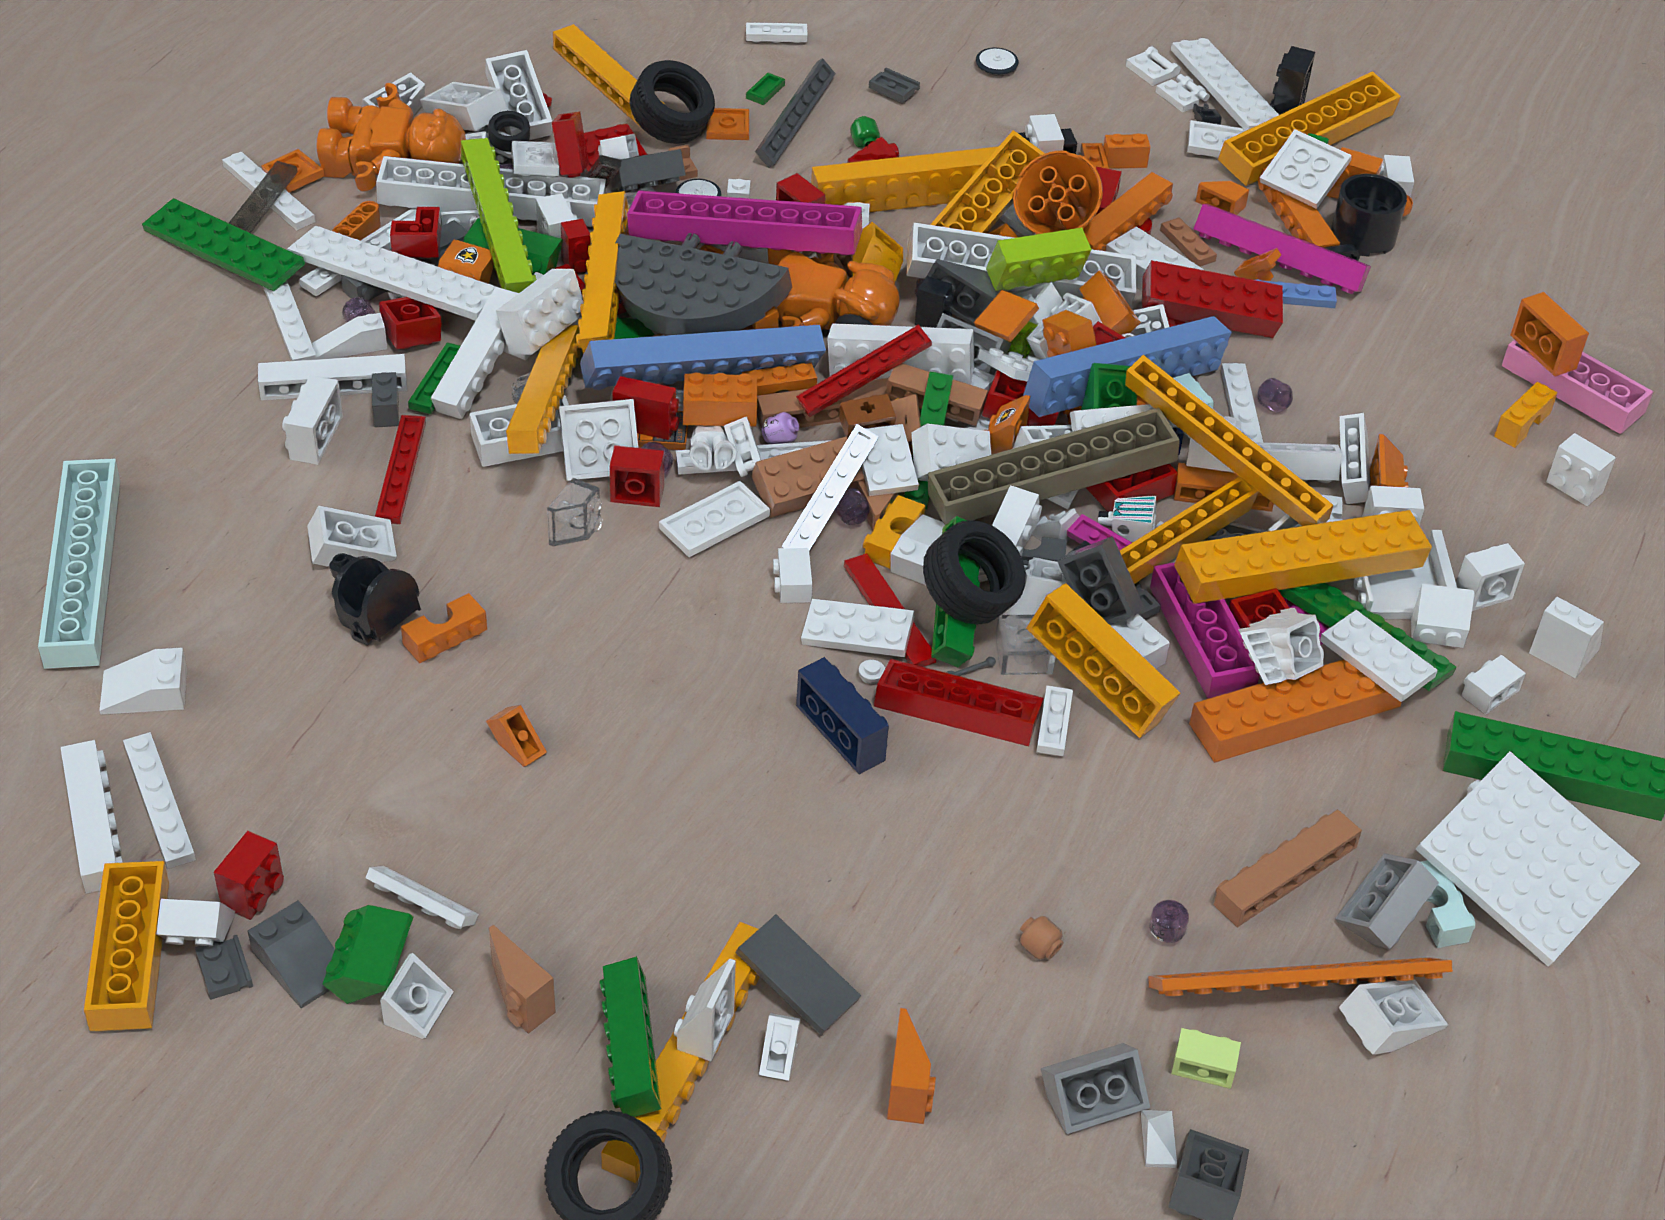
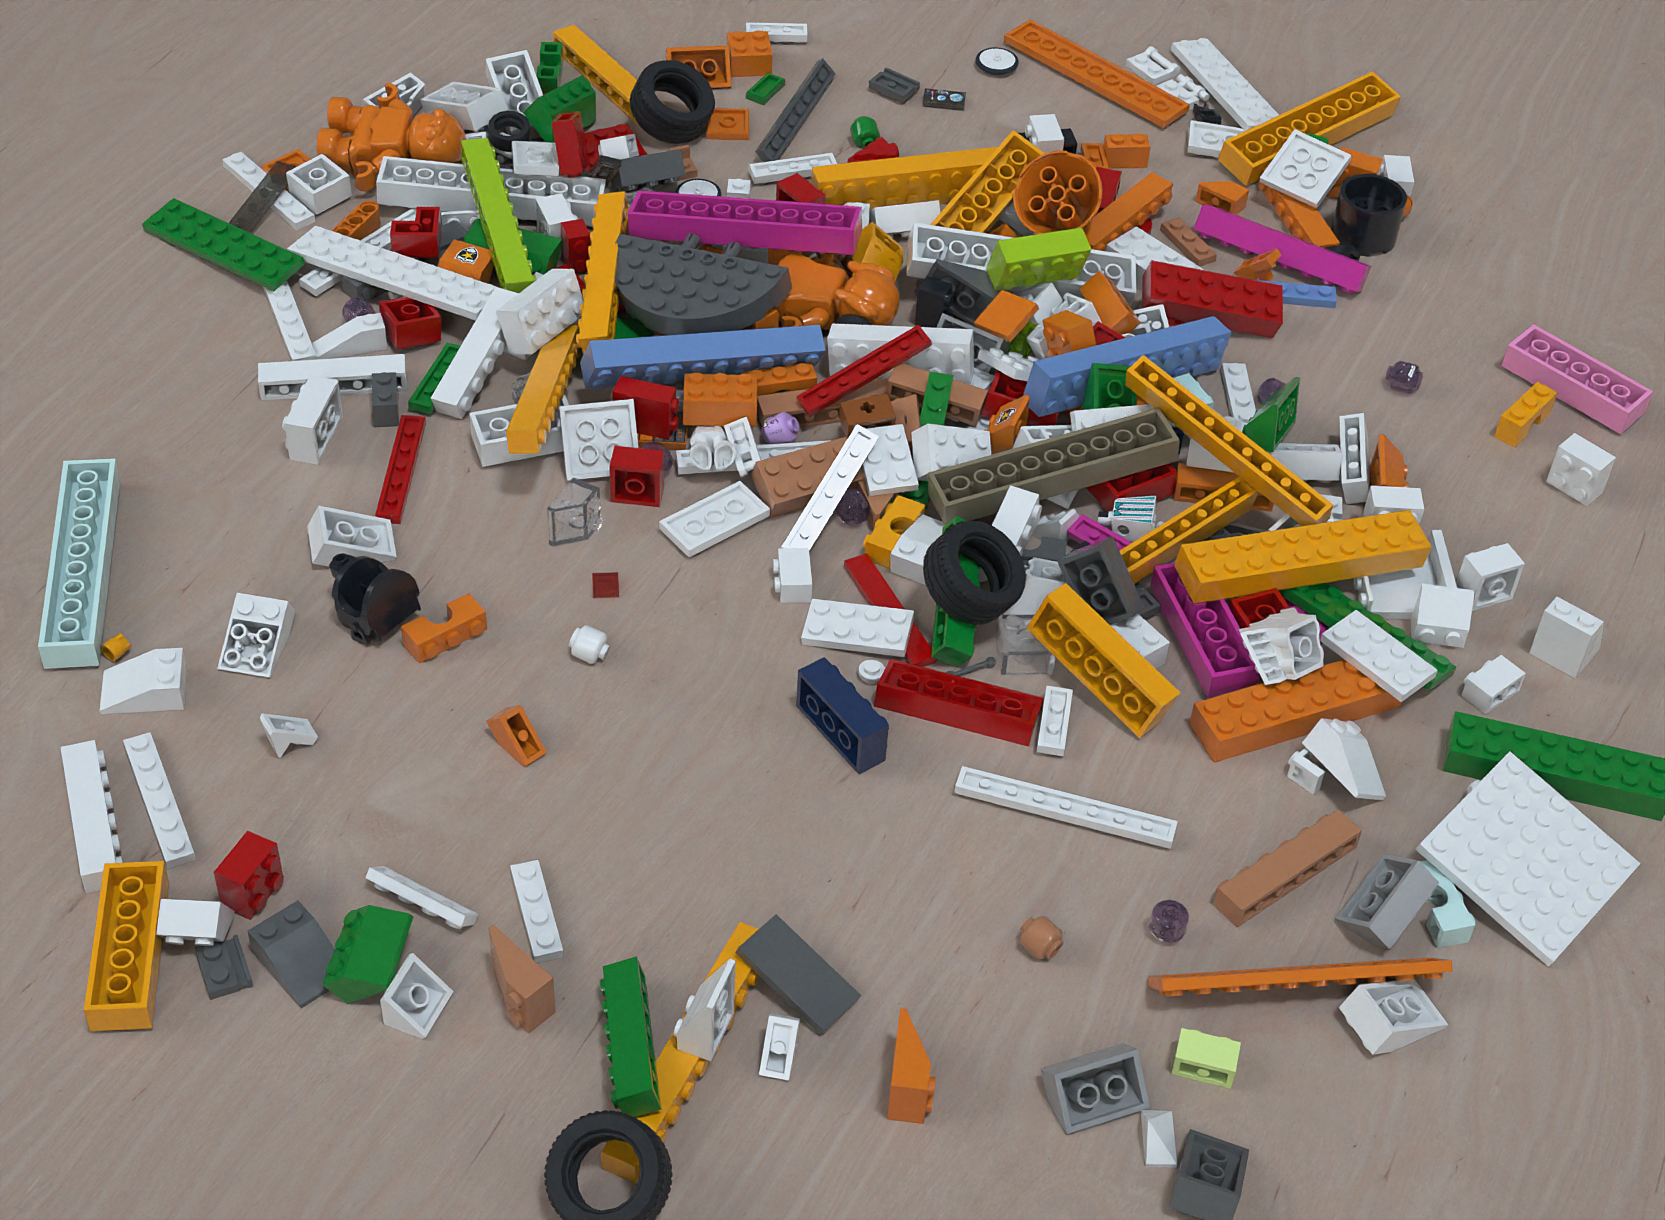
(115, 647): none -> light orange hose
(256, 635): none -> white slope
(287, 730): none -> white slope
(319, 184): none -> white brick
(536, 911): none -> white plate
(550, 66): none -> green arch
(571, 97): none -> green slope
(589, 644): none -> white head
(605, 585): none -> clear red tile
(709, 61): none -> orange slope
(749, 53): none -> orange brick
(781, 169): none -> white plate
(900, 218): none -> white slope
(944, 99): none -> clear smoke tile
(1066, 807): none -> white plate
(1097, 73): none -> orange plate
(1274, 417): none -> green slope
(1292, 79): black brick -> none
(1305, 772): none -> white bracket
(1346, 756): none -> white slope
(1404, 377): none -> clear purple head
(1549, 334): orange brick -> none

